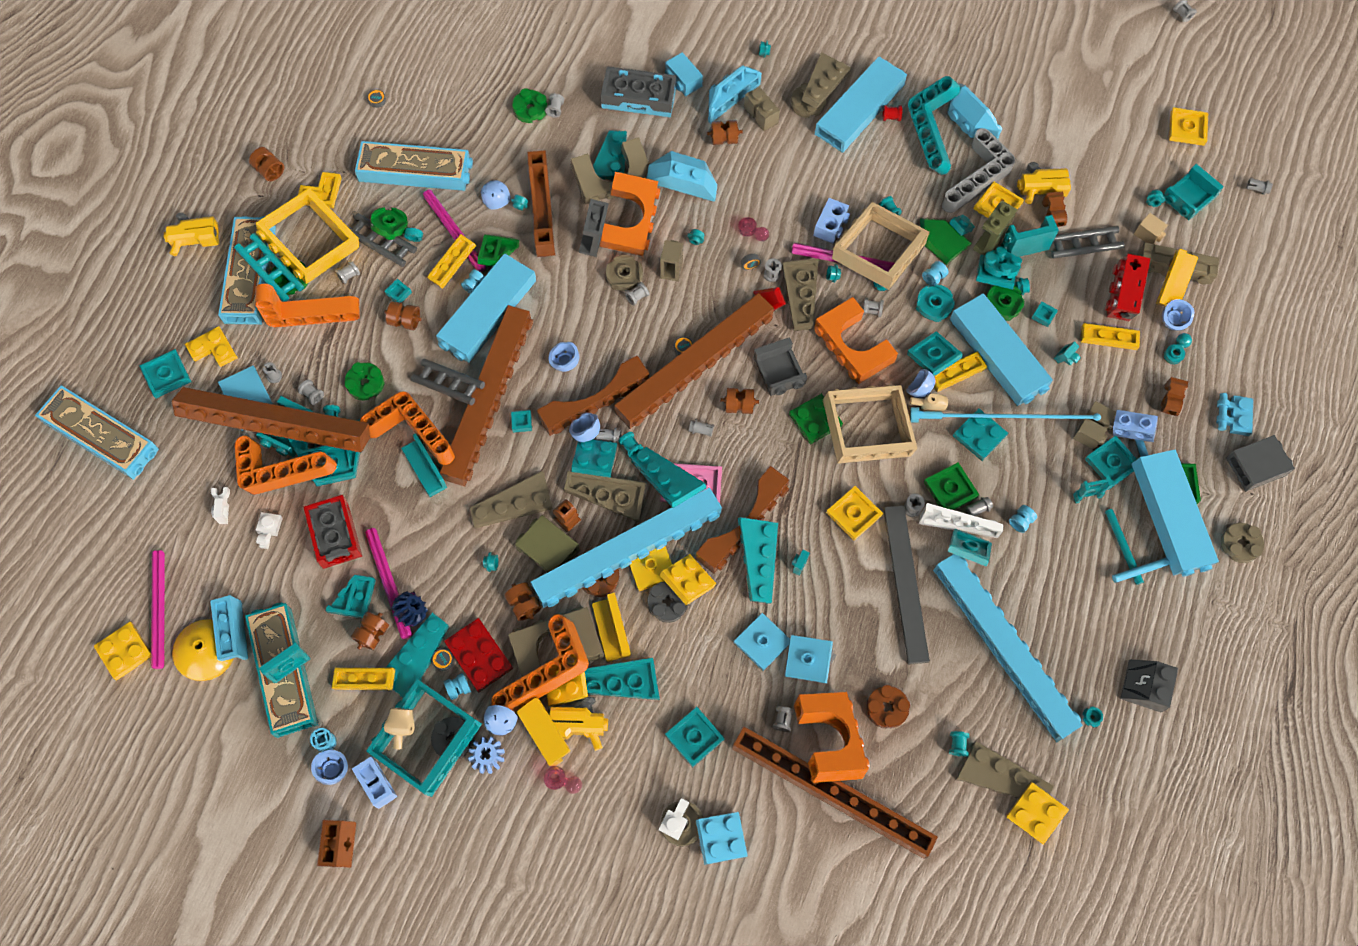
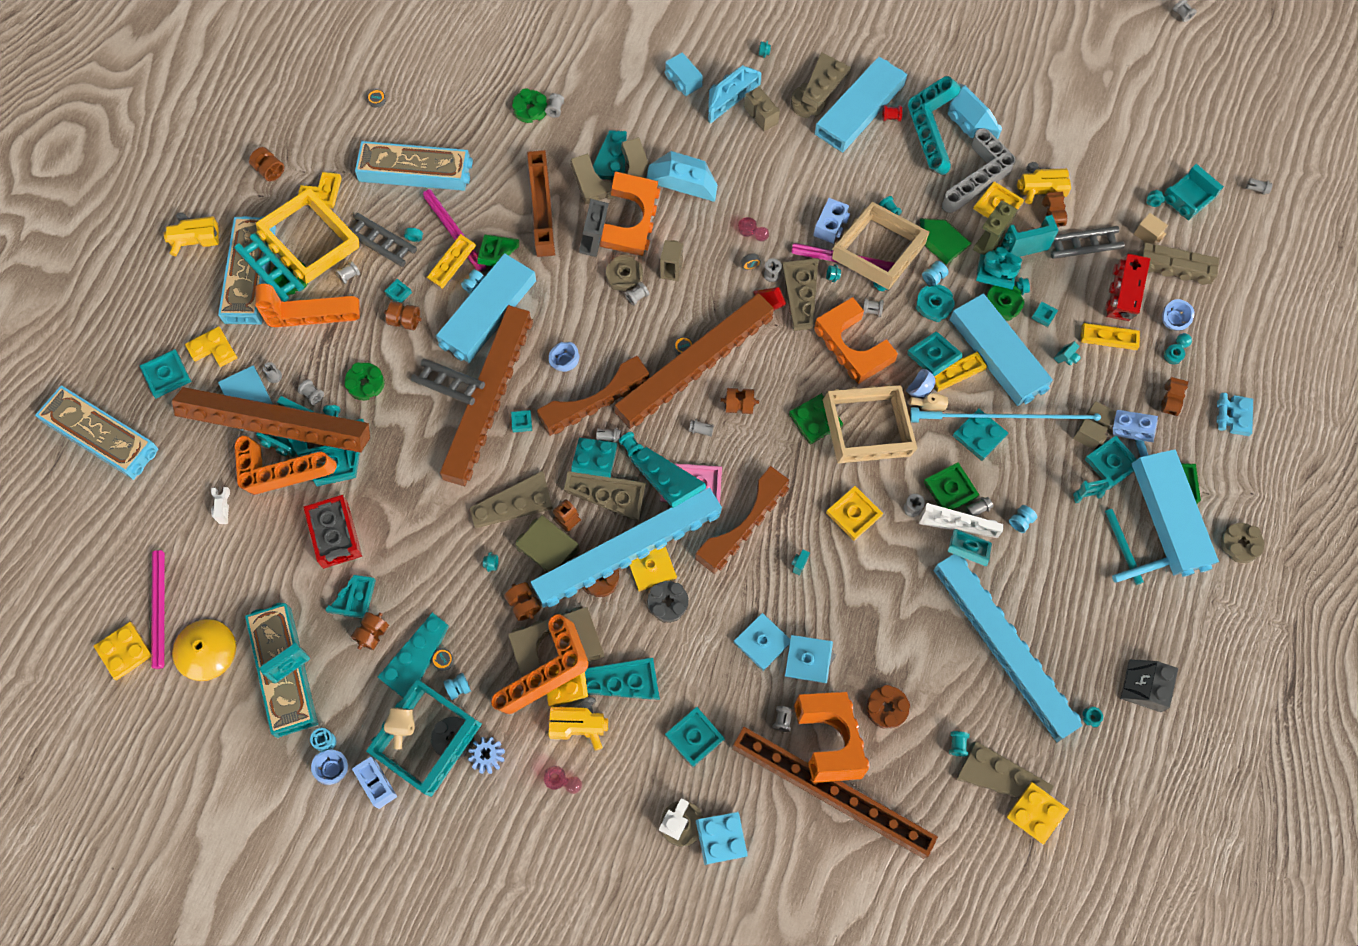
(229, 628): medium azure panel -> none
(267, 526): white plate -> none
(336, 843): dark orange brick -> none
(363, 678): yellow tile -> none
(386, 576): dark pink axle -> none
(389, 230): green plate -> none
(403, 407): orange beam -> none
(409, 609): dark blue gear -> none
(424, 467): teal panel -> none
(478, 655): red plate -> none
(498, 724): light blue helmet -> none
(499, 198): light blue helmet -> none
(519, 202): teal plate -> none
(543, 732): yellow panel -> none
(585, 427): light blue helmet -> none
(611, 628): yellow panel -> none
(638, 91): dark grey piece -> none
(687, 579): yellow plate -> none
(696, 236): teal plate -> none
(724, 132): dark orange wheel -> none
(759, 547): teal wing -> none
(779, 367): dark grey panel -> none
(906, 585): dark grey tile -> none
(962, 224): teal plate -> none
(1177, 277): yellow panel -> none
(1188, 126): yellow plate -> none
(1260, 463): dark grey brick -> none

